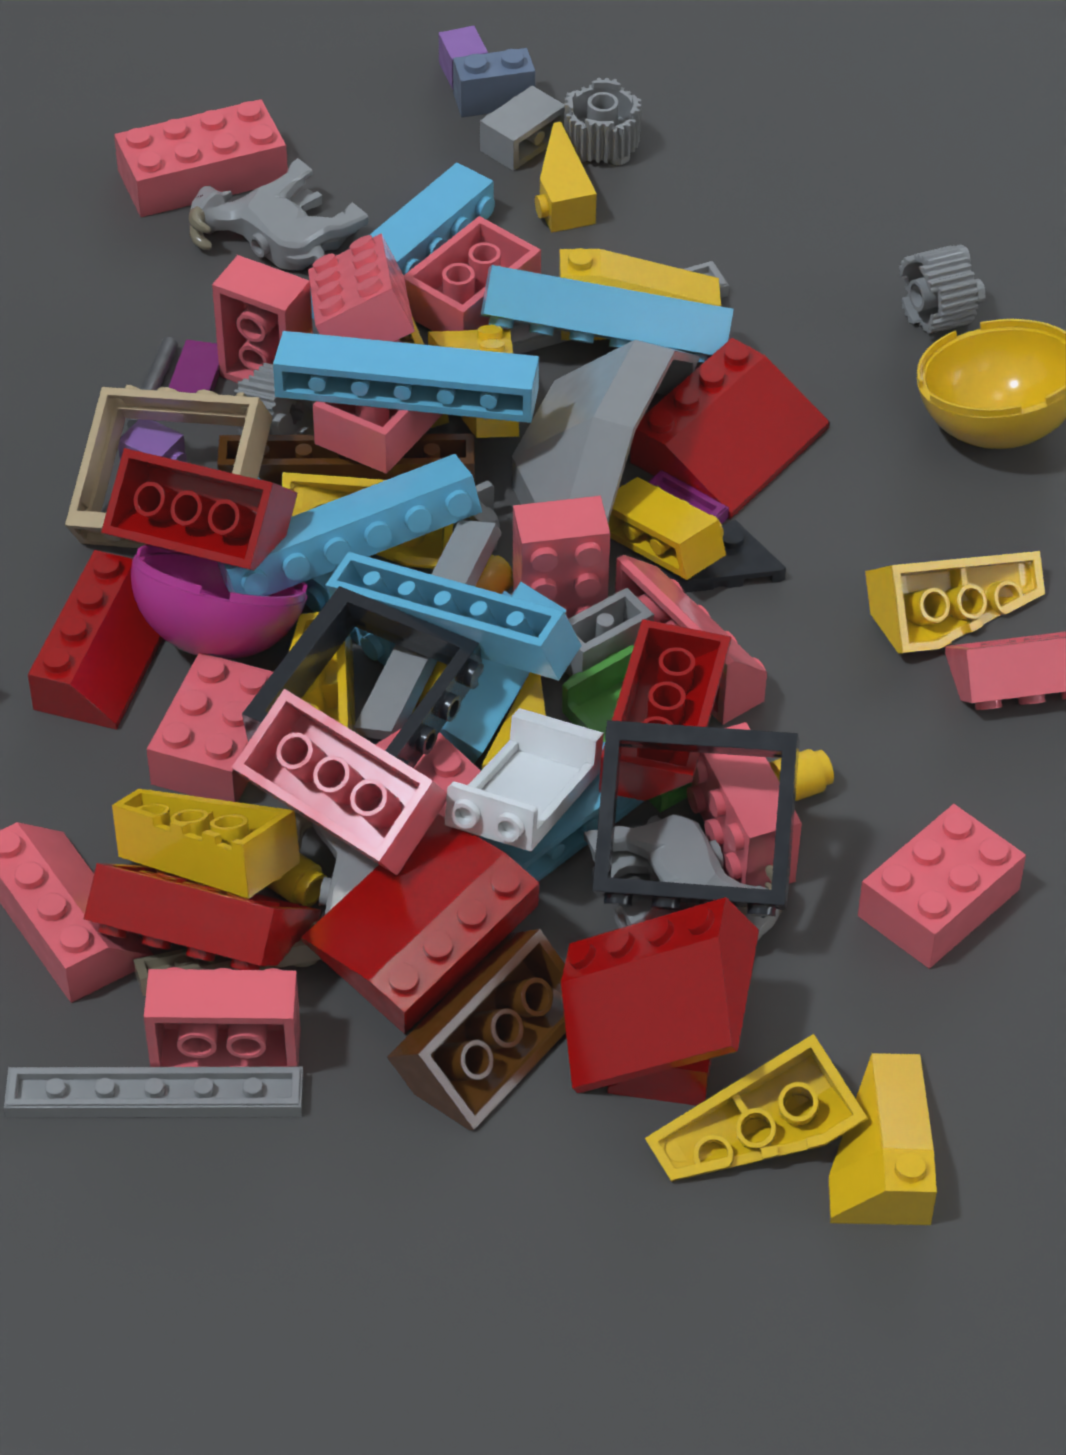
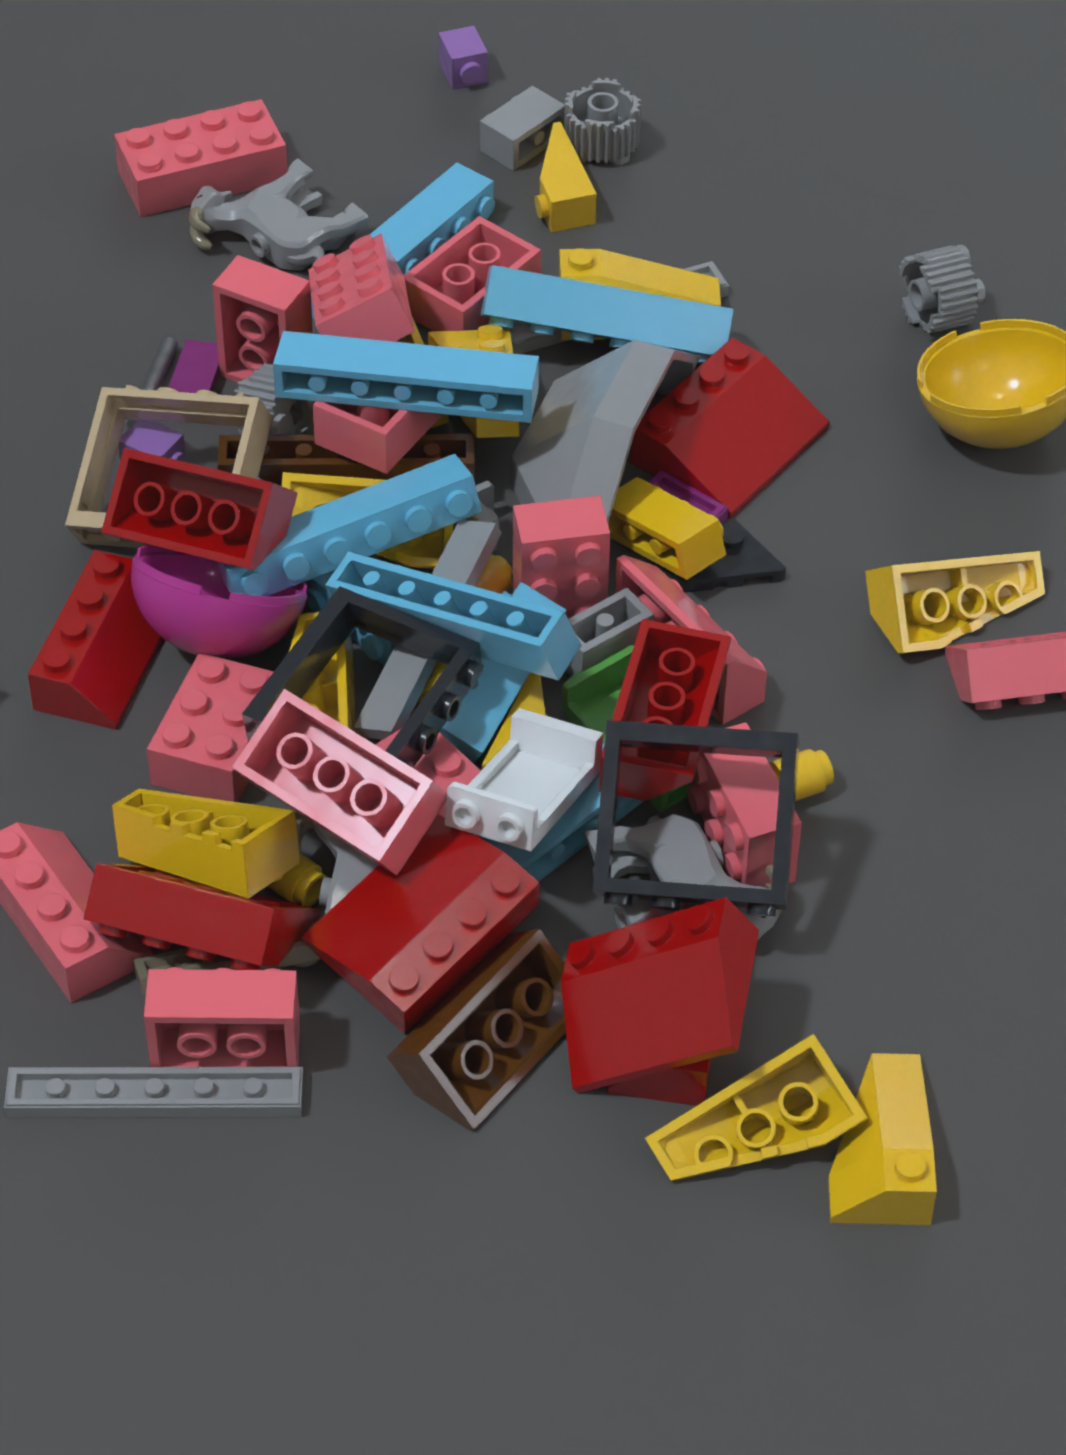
(490, 80): sand blue brick -> none
(941, 885): coral brick -> none

